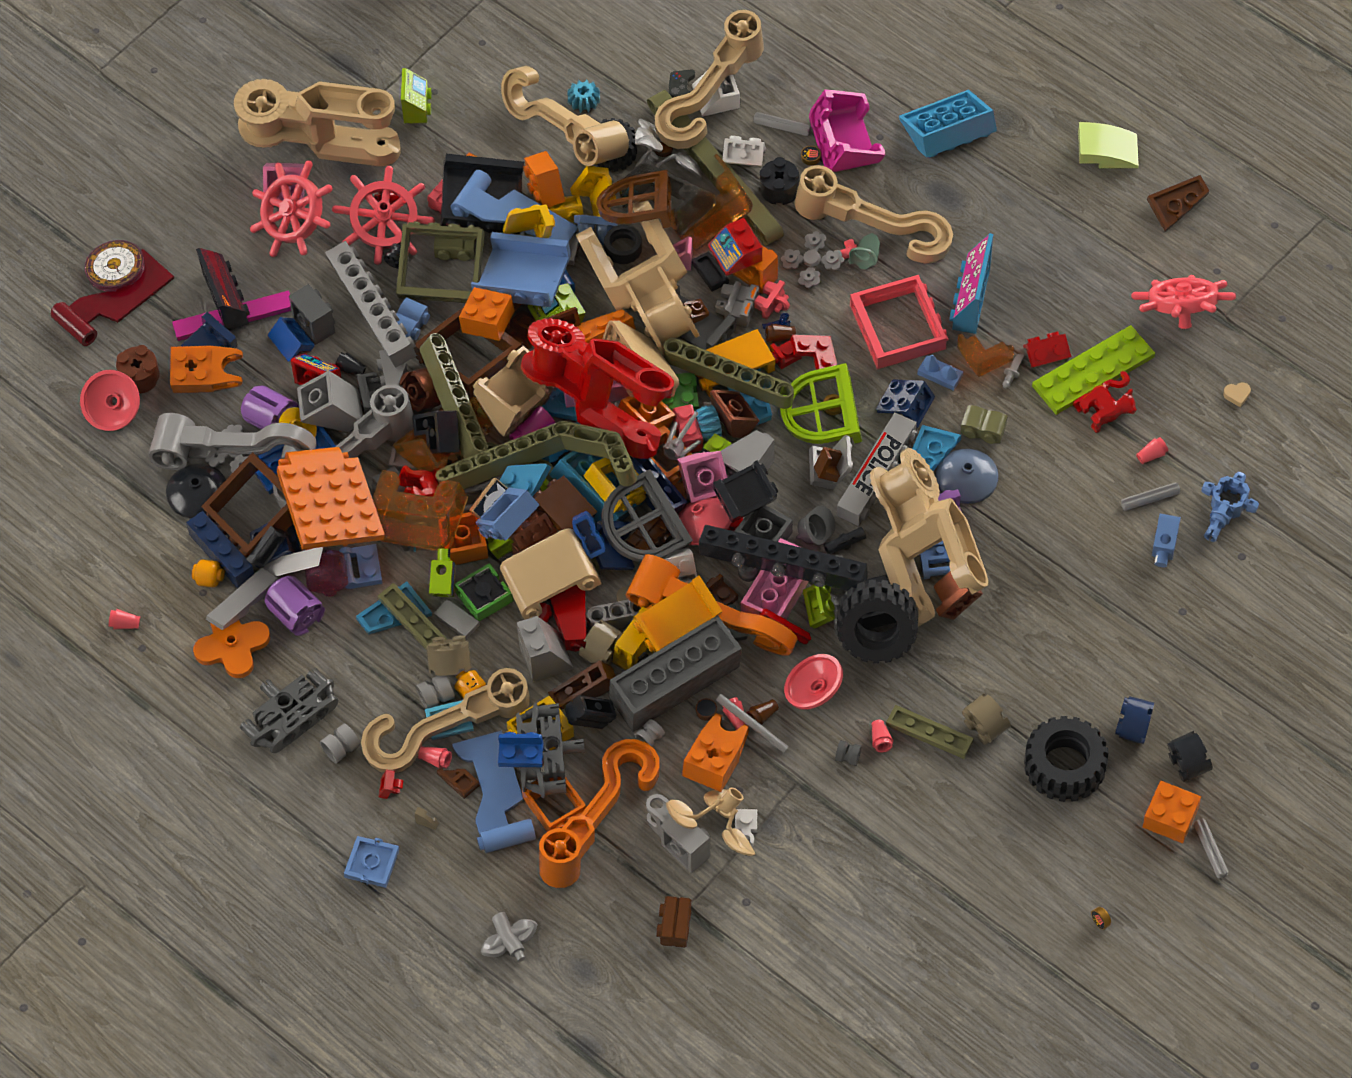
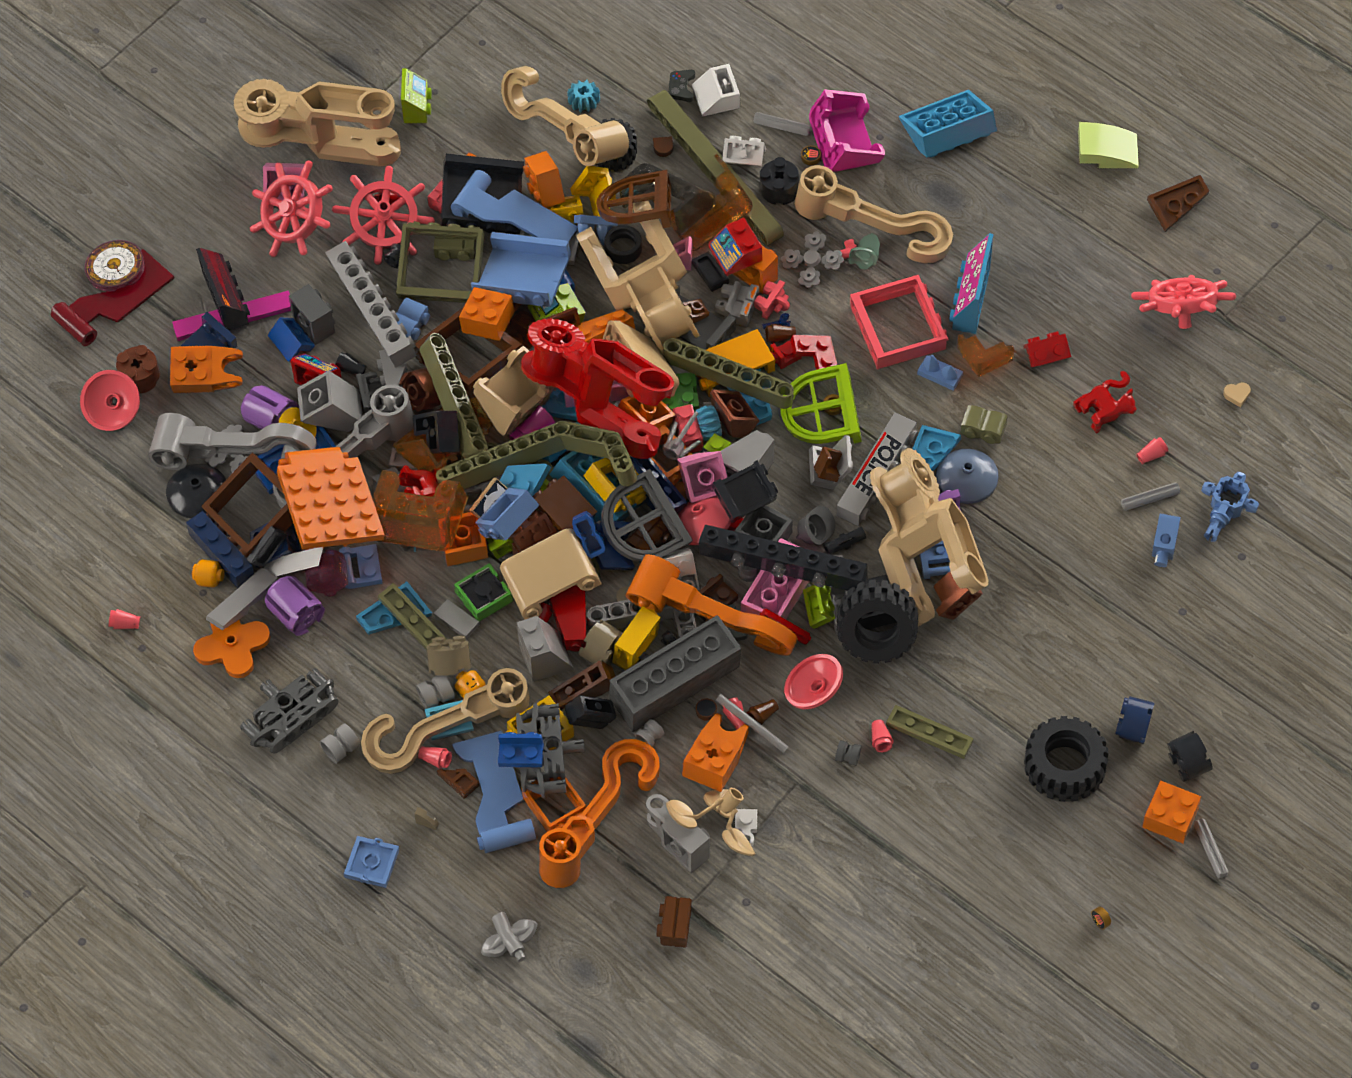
(389, 784): red tile -> none
(442, 584): lime torso -> none
(532, 218): yellow bracket -> none
(647, 136): light grey plant -> none
(677, 615): light orange panel -> none
(740, 45): tan piece -> none
(907, 398): dark blue bracket -> none
(986, 718): dark tan brick -> none
(1011, 372): light grey piece -> none
(1091, 368): lime plate -> none

